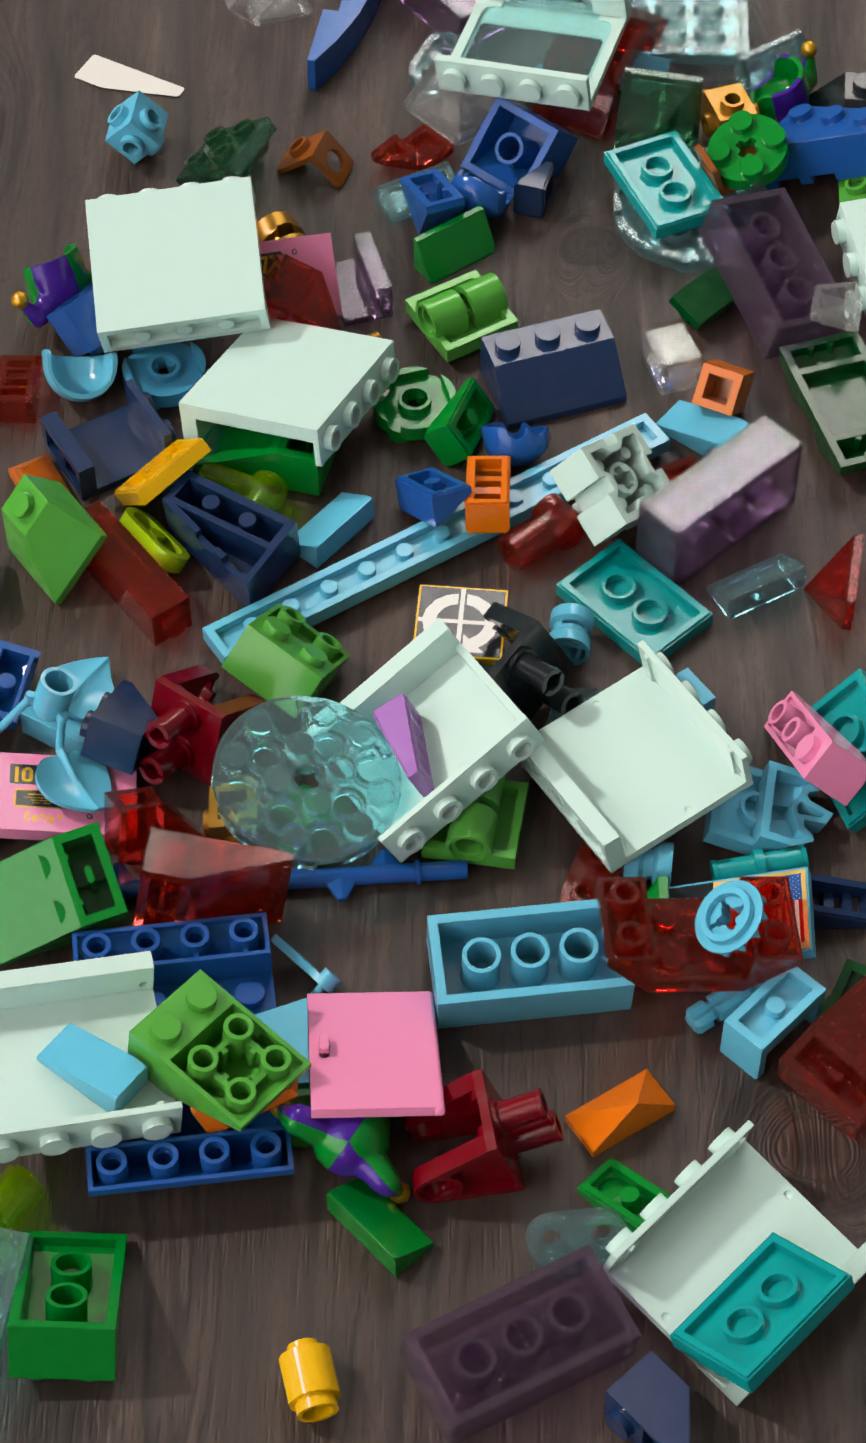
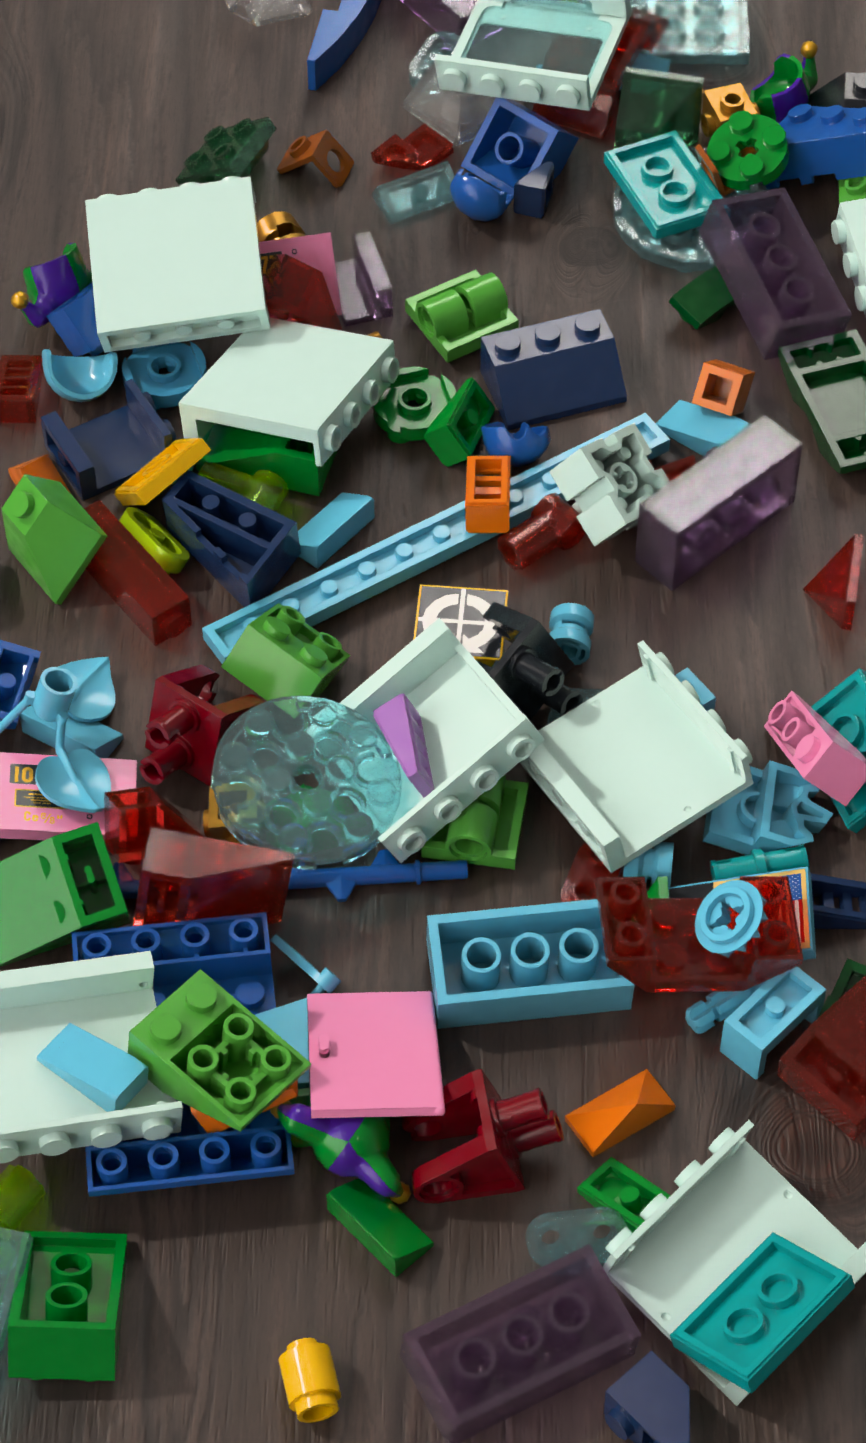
(116, 76): white sticker -> none
(117, 729): dark blue slope -> none
(137, 127): medium azure brick -> none
(430, 494): blue slope -> none
(431, 199): blue slope -> none
(453, 245): green slope -> none
(634, 601): teal tile -> none
(671, 358): clear brick -> none
(757, 585): clear light blue slope -> none
(759, 63): clear light blue slope -> none
(837, 305): clear slope -> none

